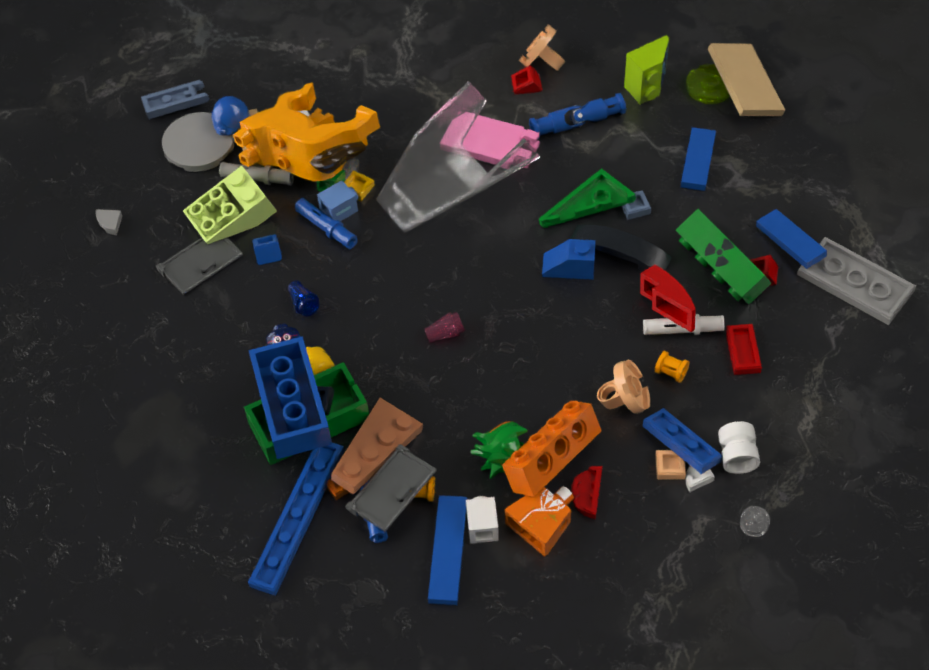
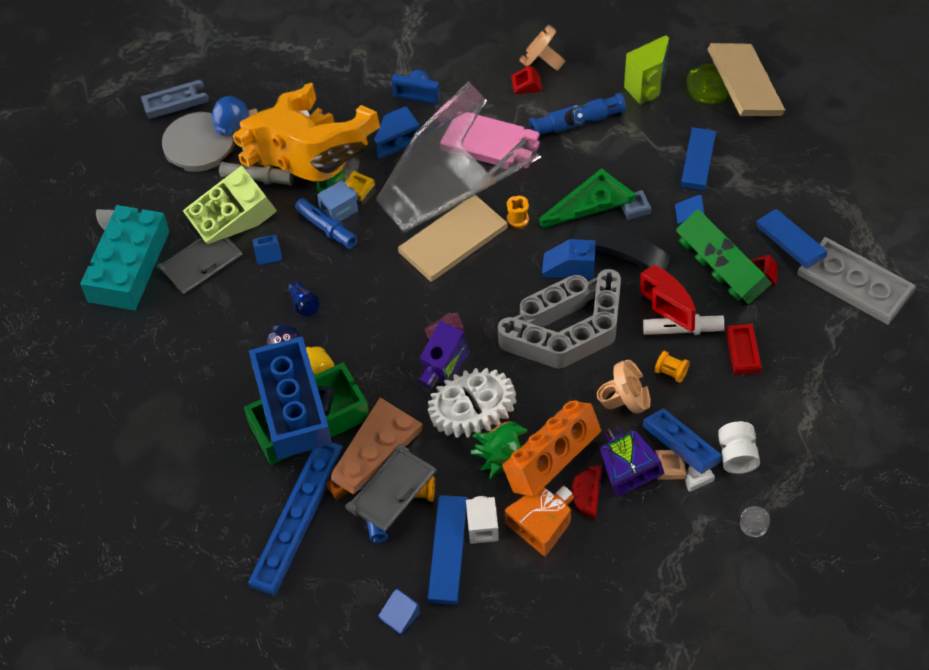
(125, 258): none -> teal piece
(395, 132): none -> blue slope
(399, 611): none -> slope
(416, 87): none -> blue tile
(443, 355): none -> dark purple torso
(452, 238): none -> tan tile
(454, 411): none -> white gear
(517, 209): none -> light orange bush
(555, 302): none -> light grey piece
(629, 461): none -> dark purple torso
(687, 208): none -> blue slope

